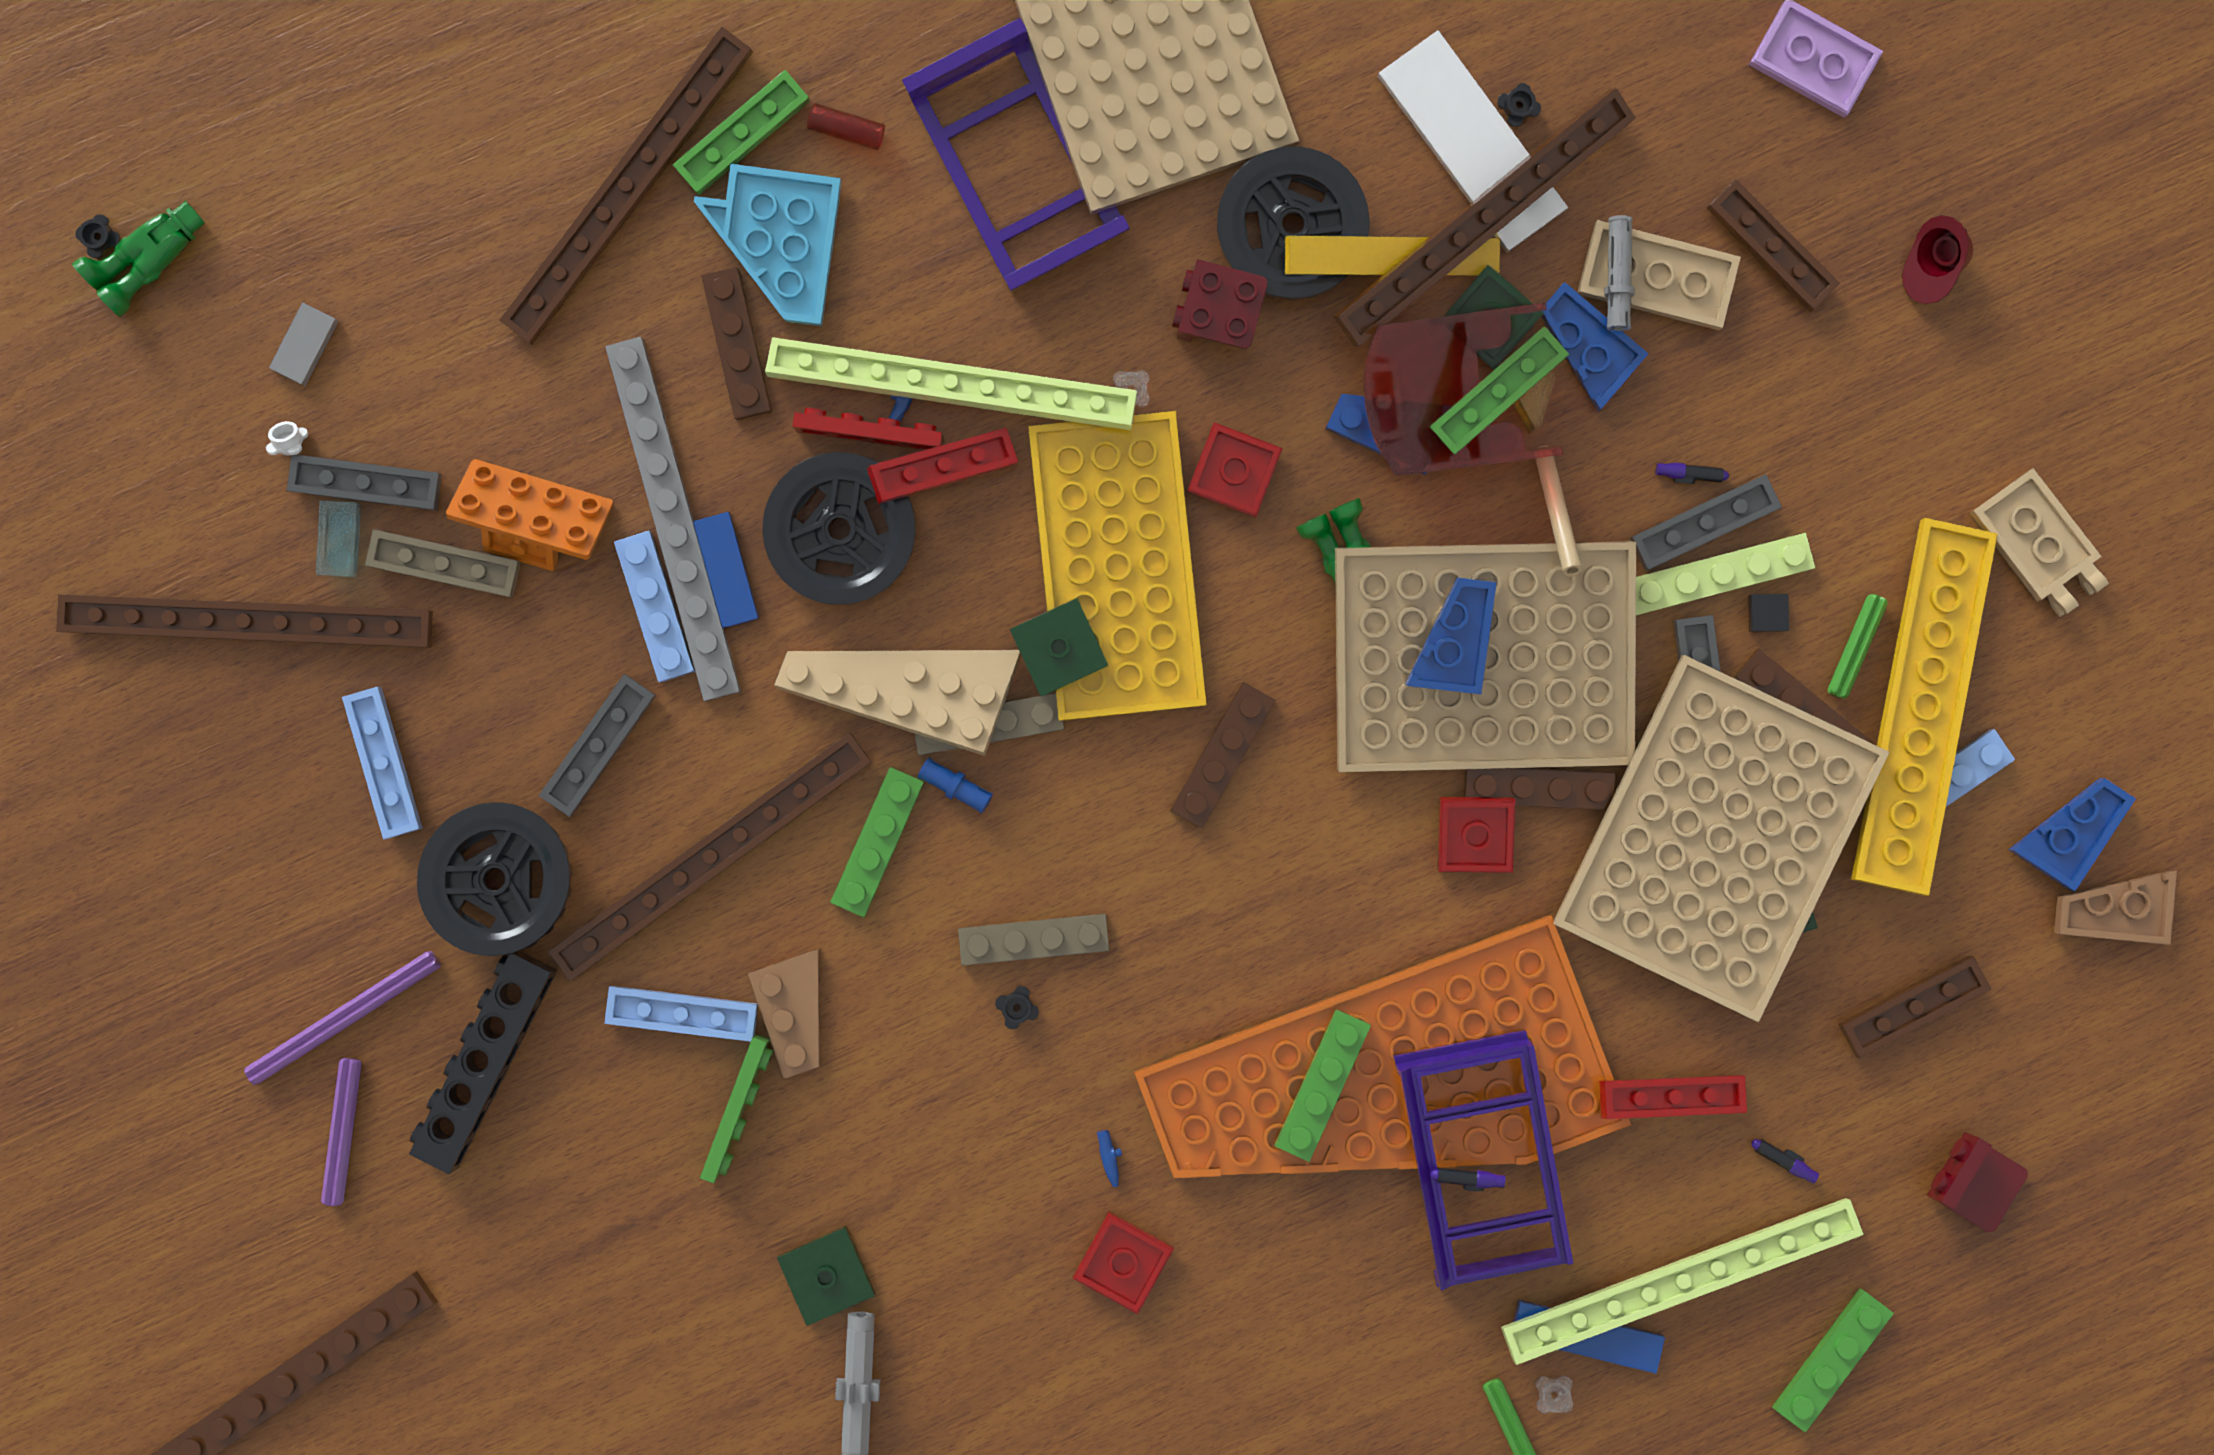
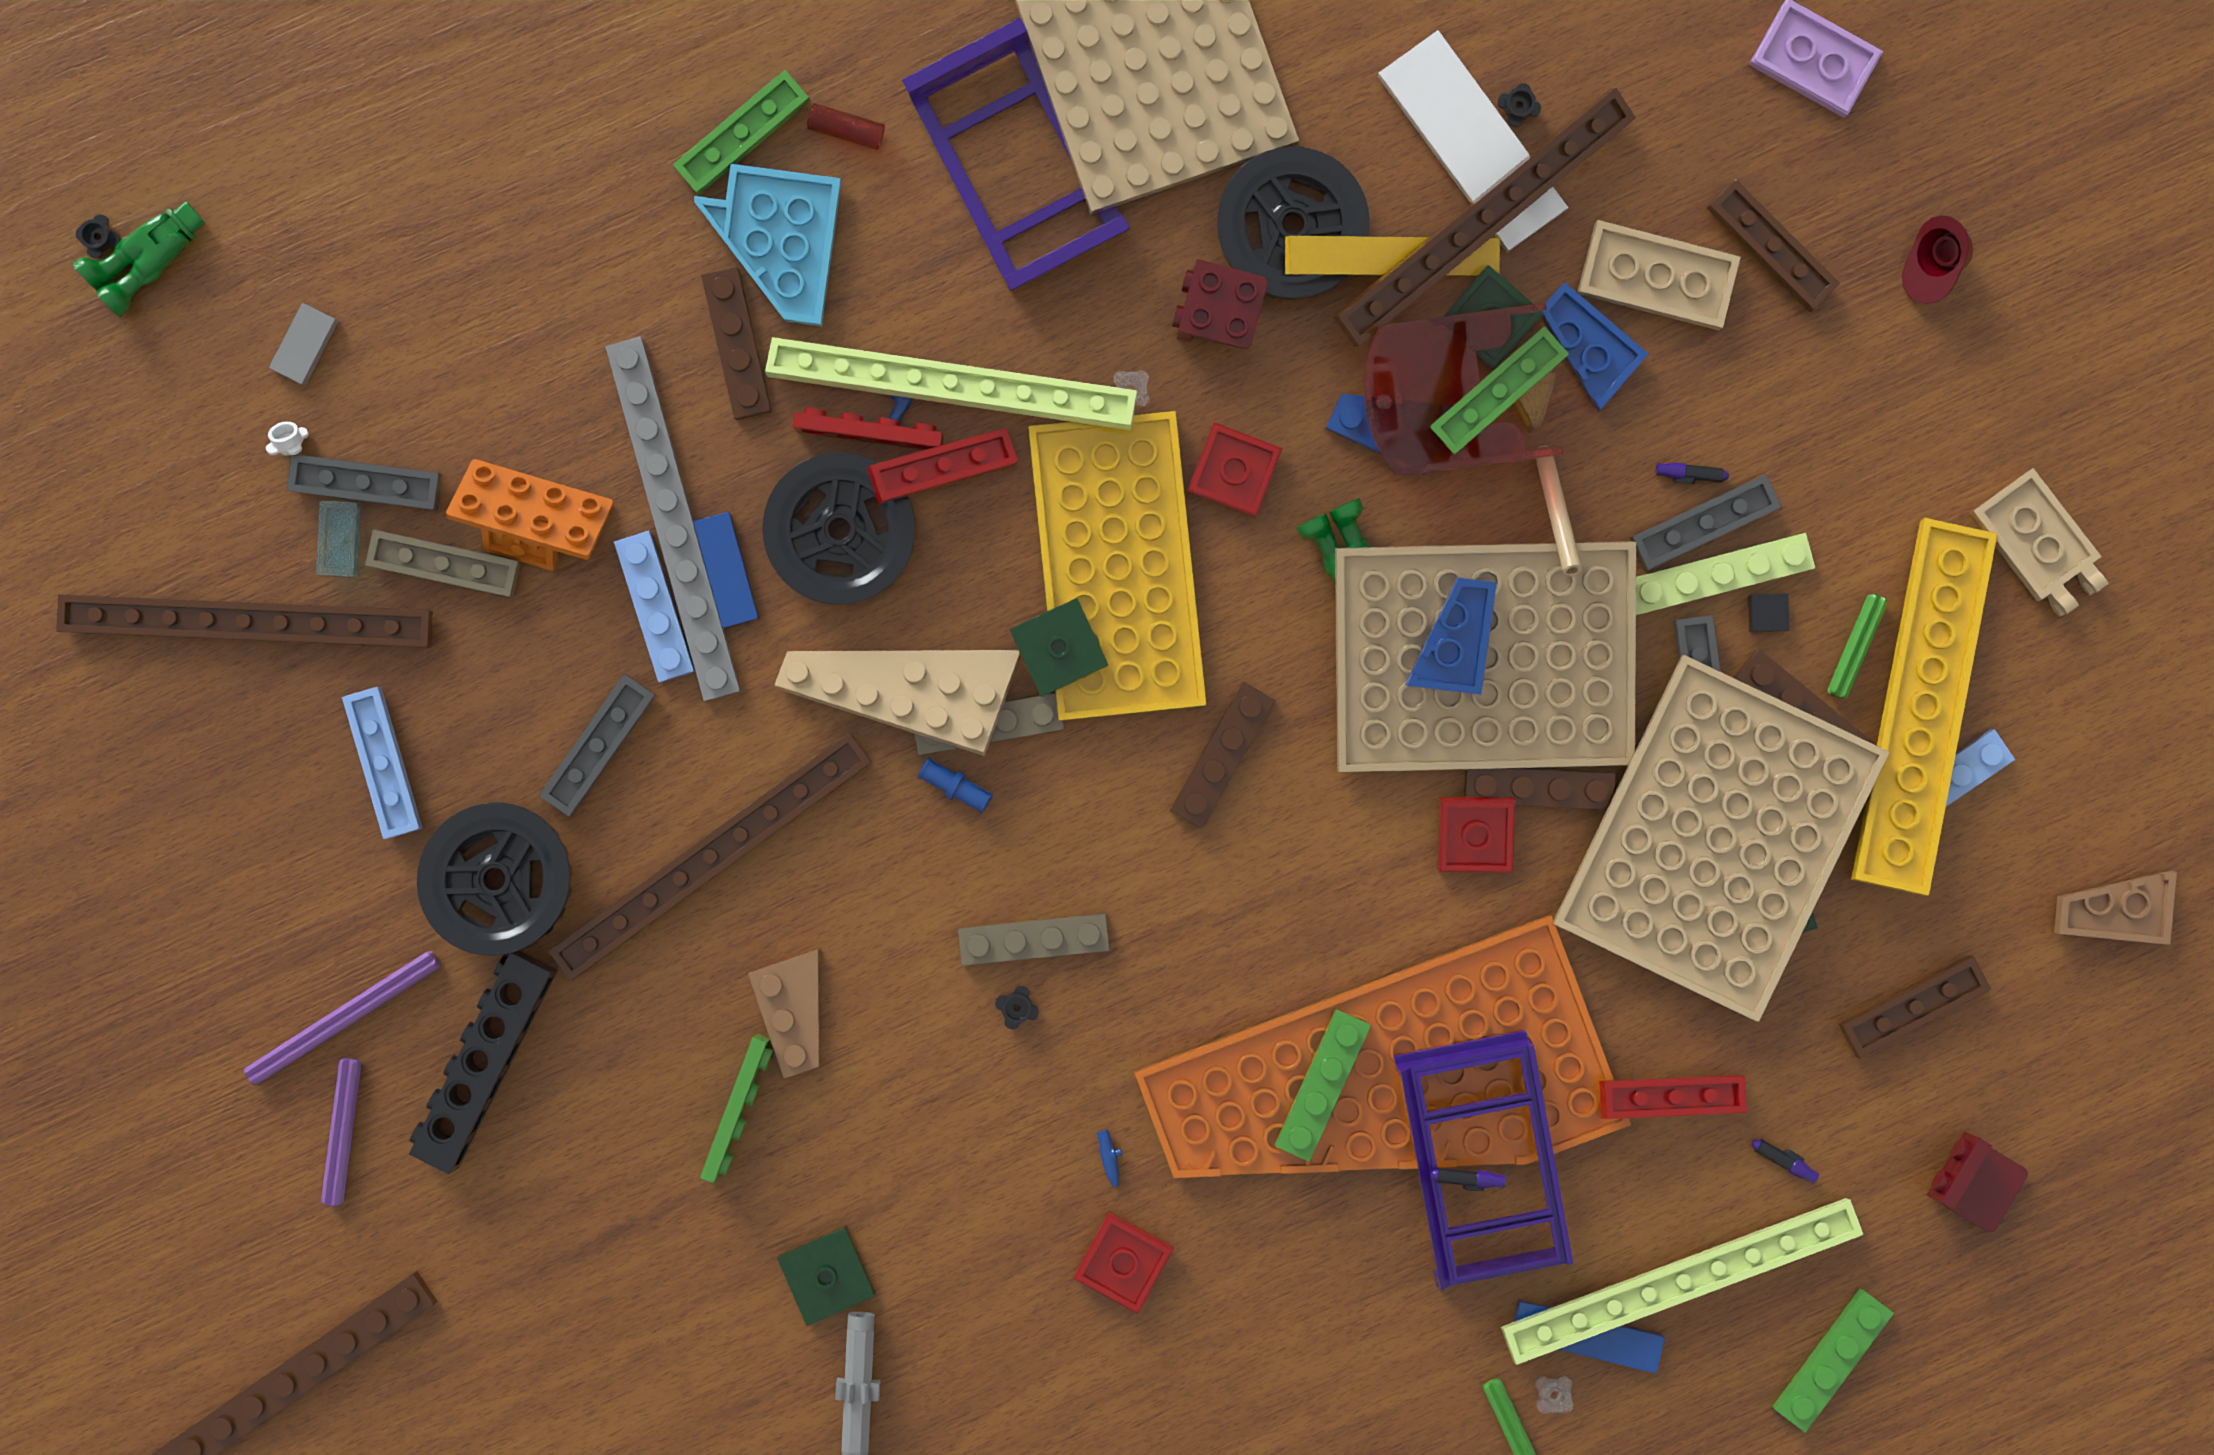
(626, 185): reddish brown plate -> none
(681, 1013): light blue plate -> none
(877, 842): bright green plate -> none
(1619, 273): light grey pin -> none
(2075, 834): blue wing -> none

